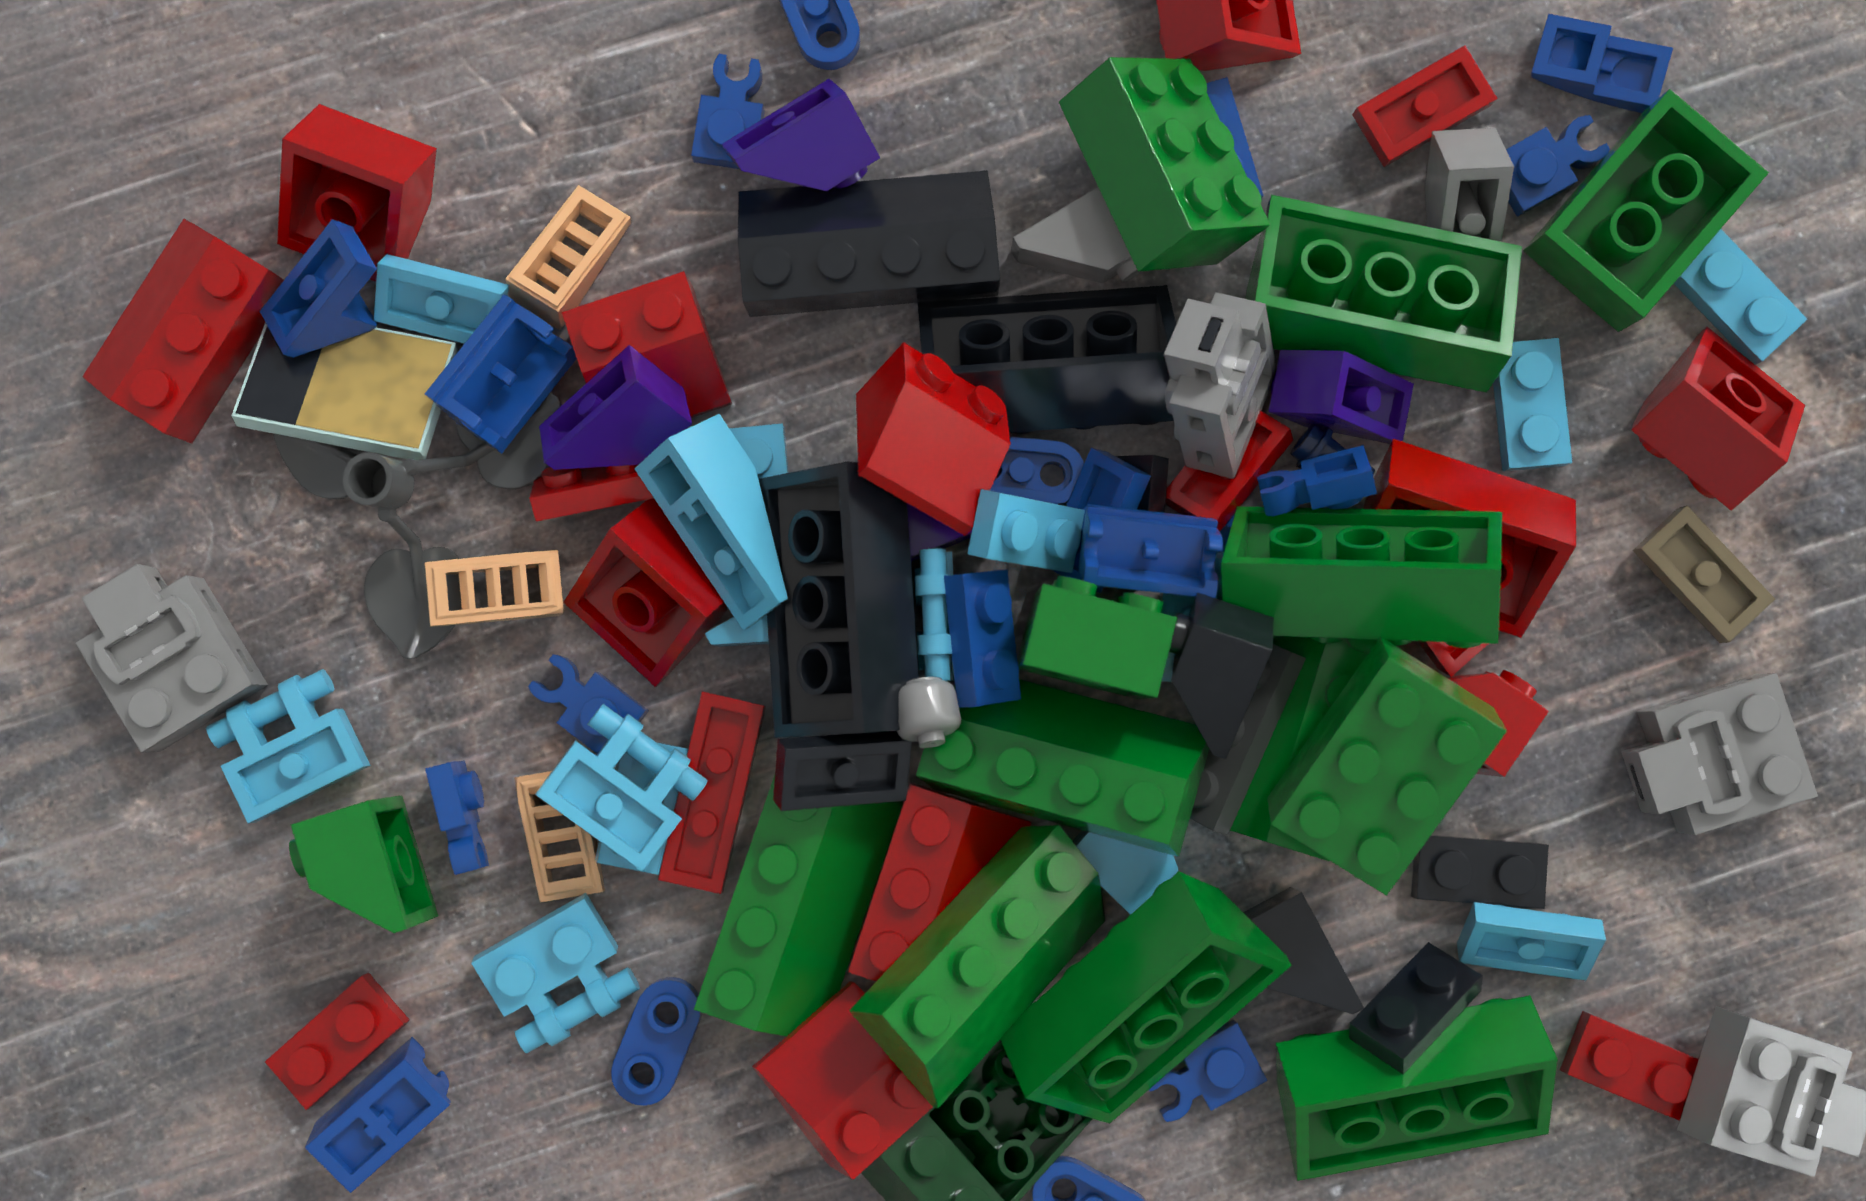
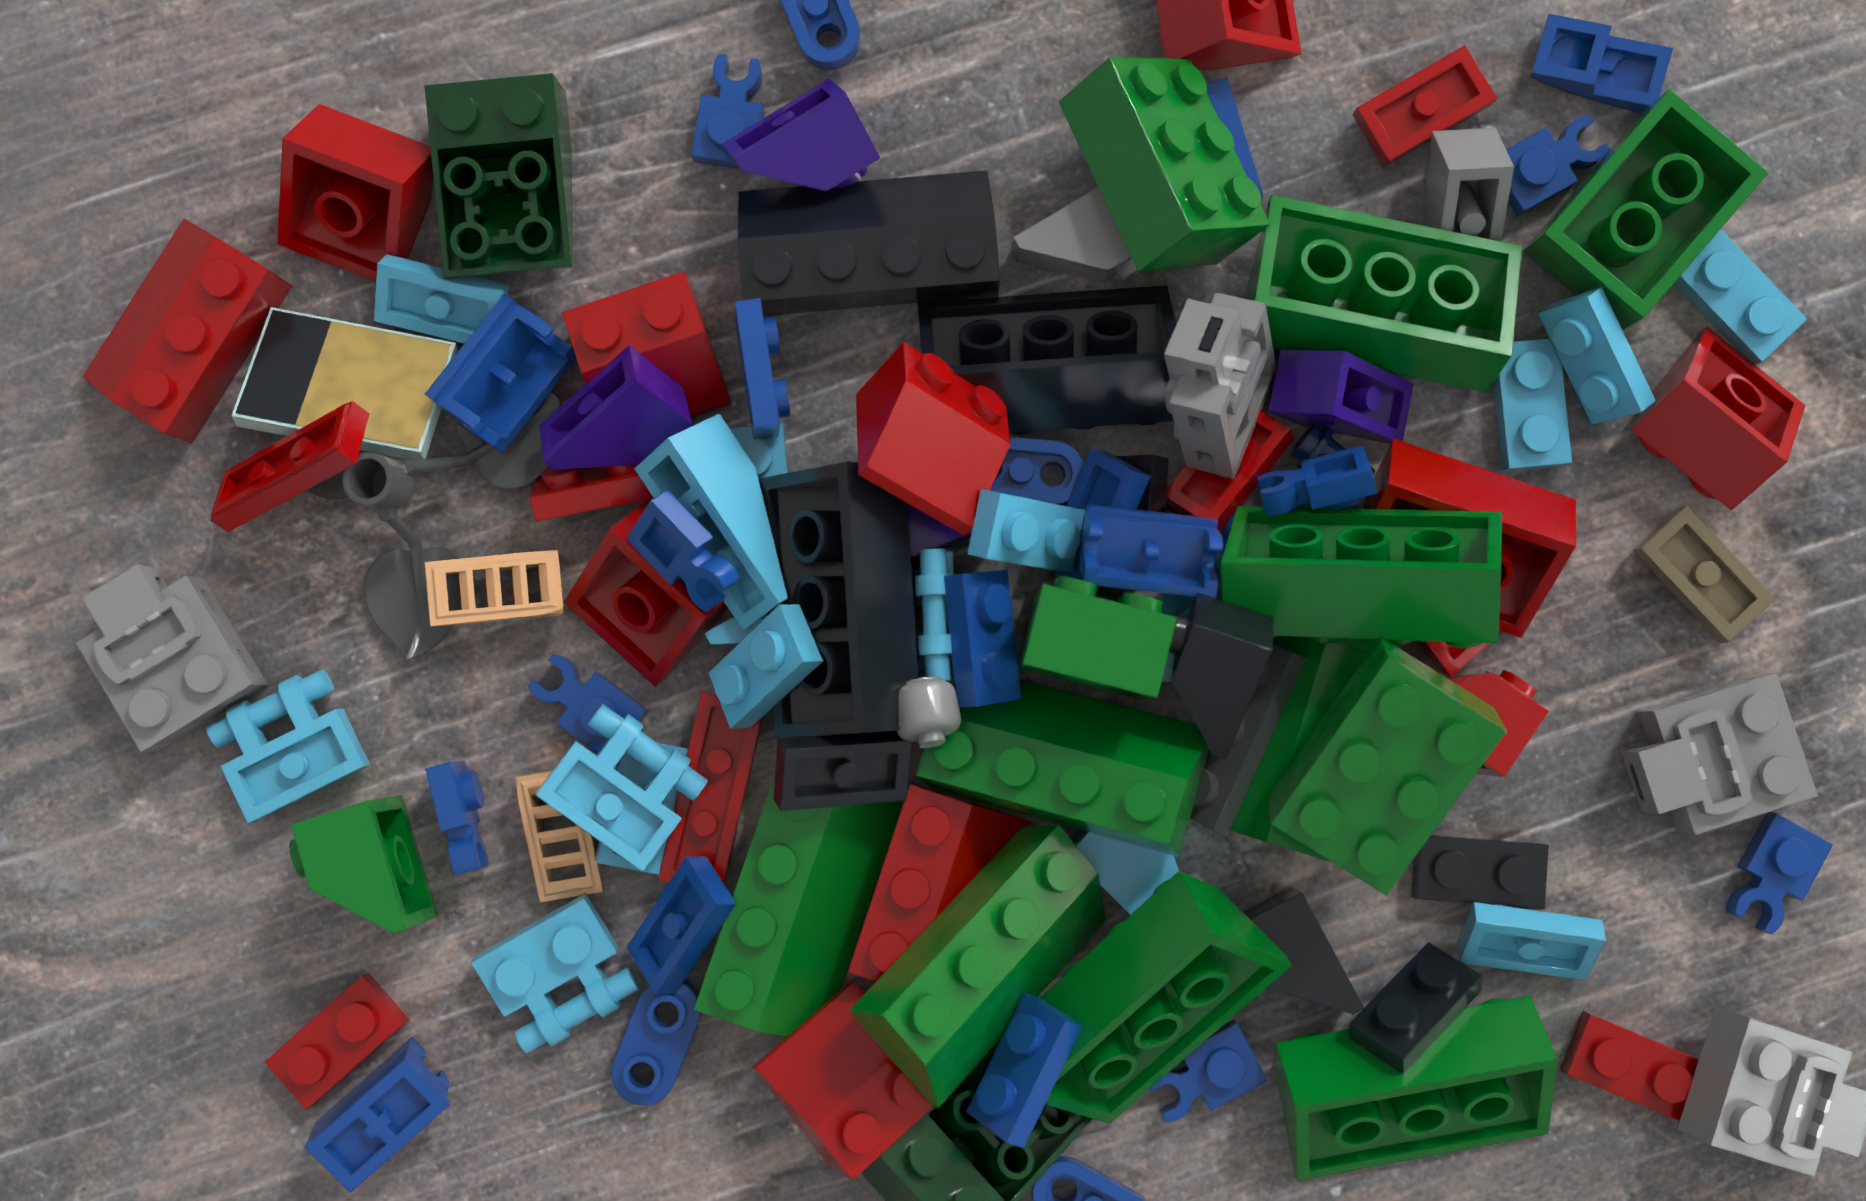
(290, 466): none -> red tile
(321, 294): blue slope -> none
(501, 175): none -> dark green slope
(584, 268): light nougat slope -> none
(677, 550): none -> blue plate
(681, 925): none -> blue plate
(757, 342): none -> blue plate
(765, 666): none -> medium azure plate
(1024, 1070): none -> blue plate
(1597, 356): none -> medium azure plate
(1782, 863): none -> blue plate

